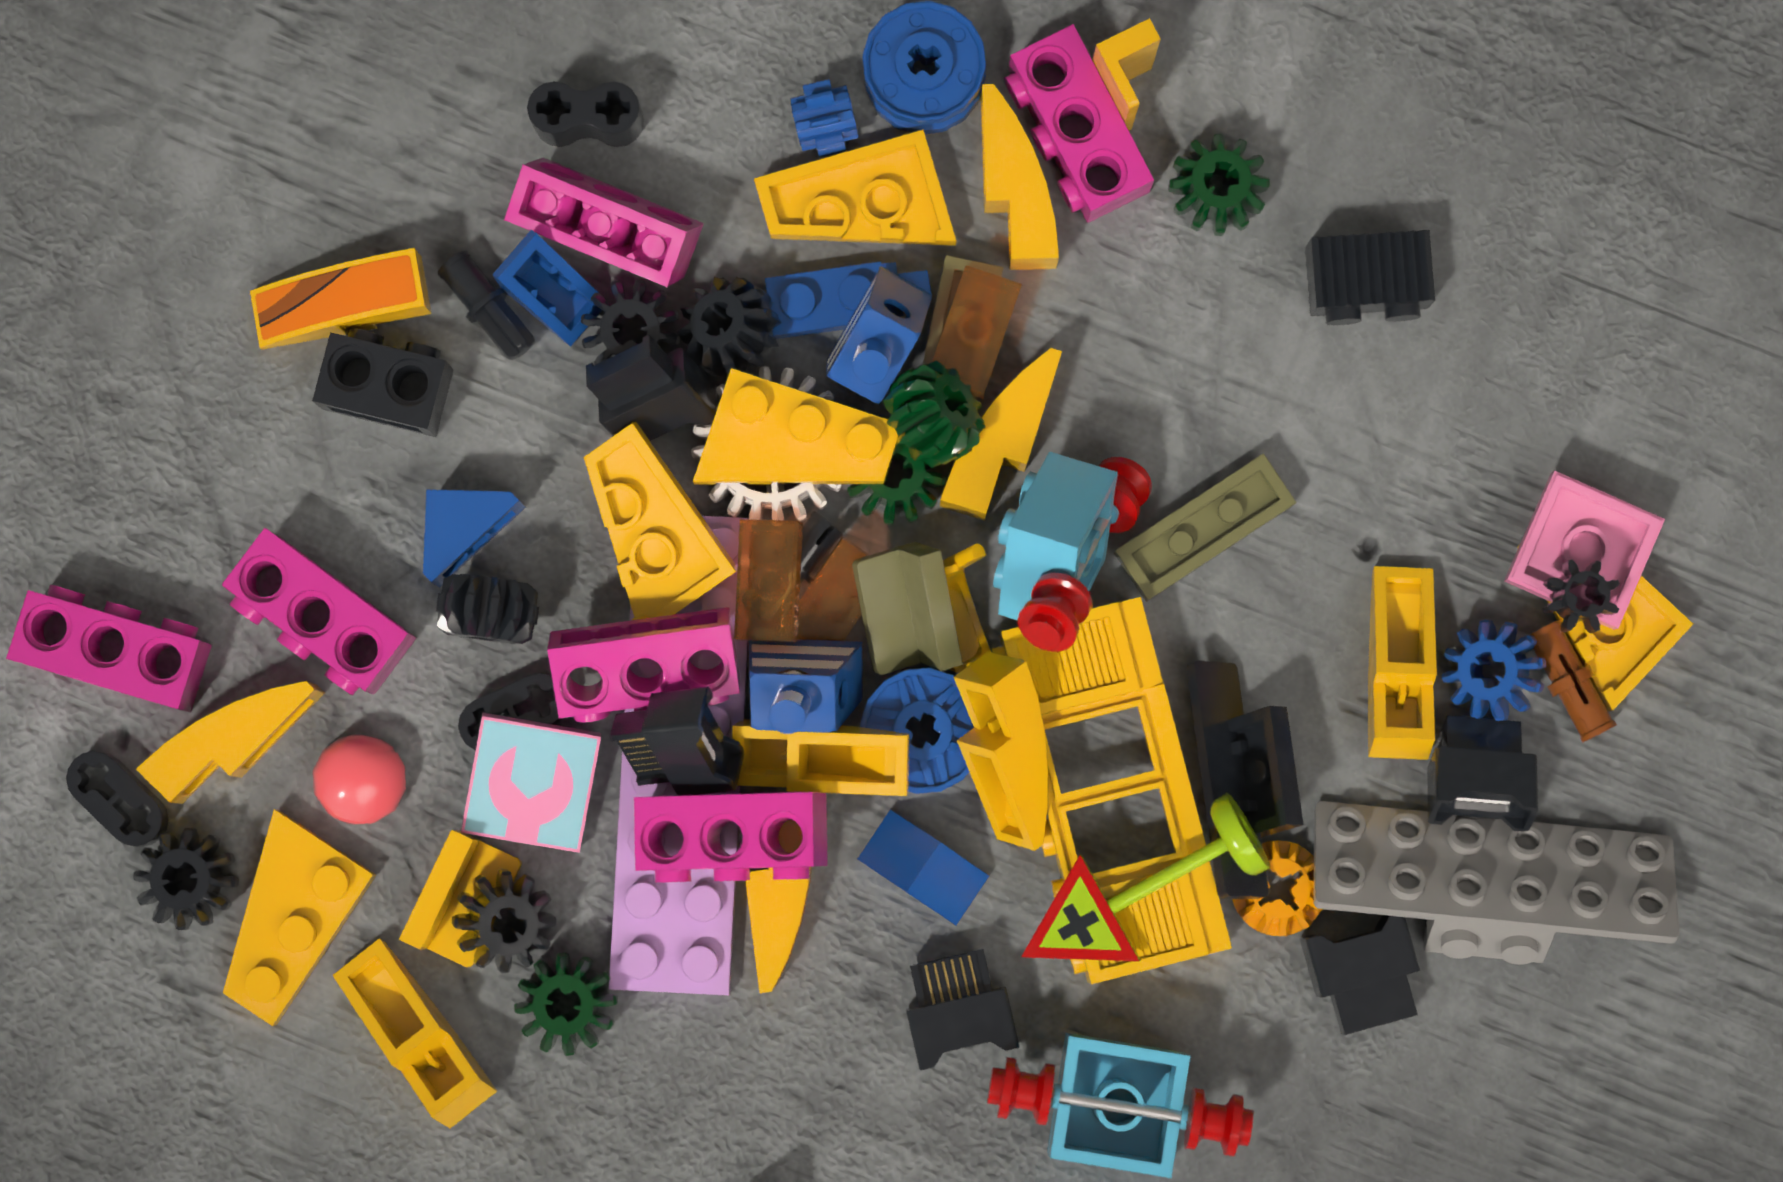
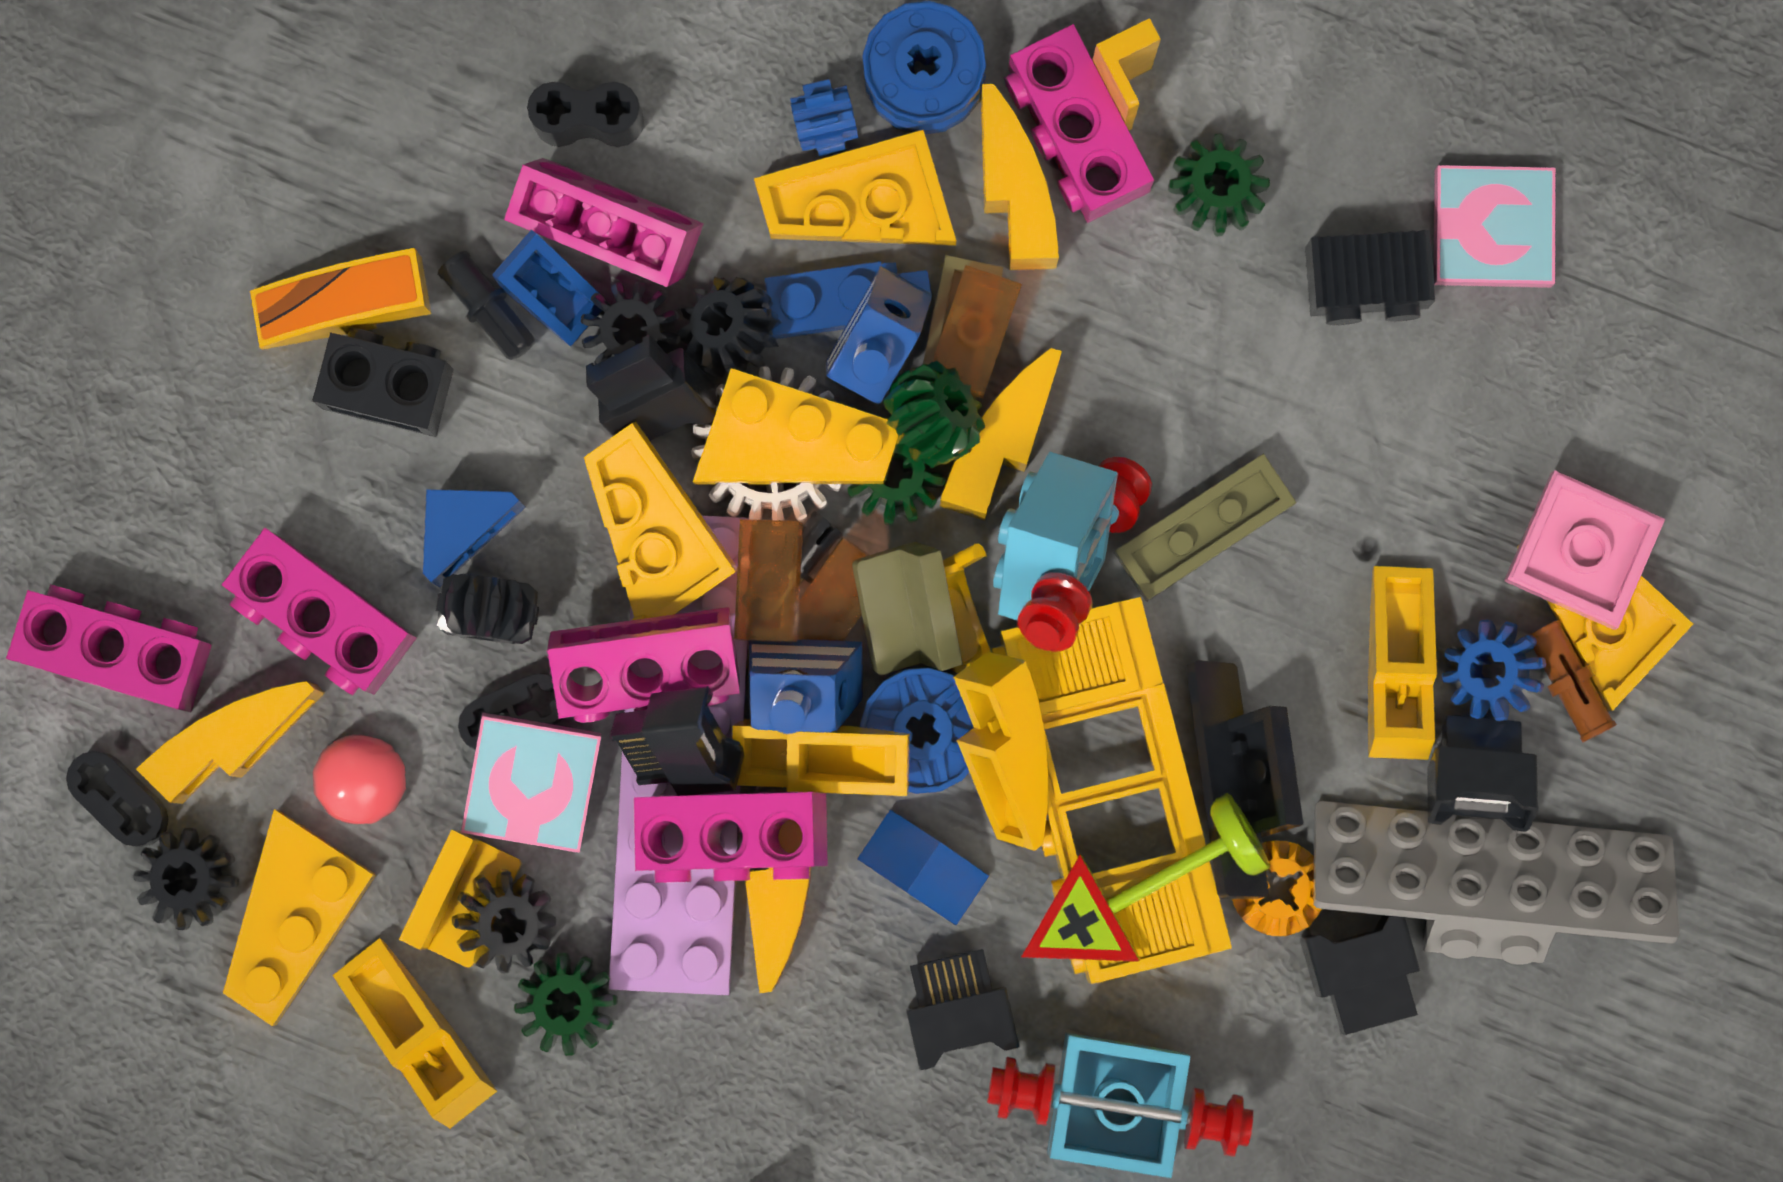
(1494, 226): none -> tile
(1597, 591): black gear -> none

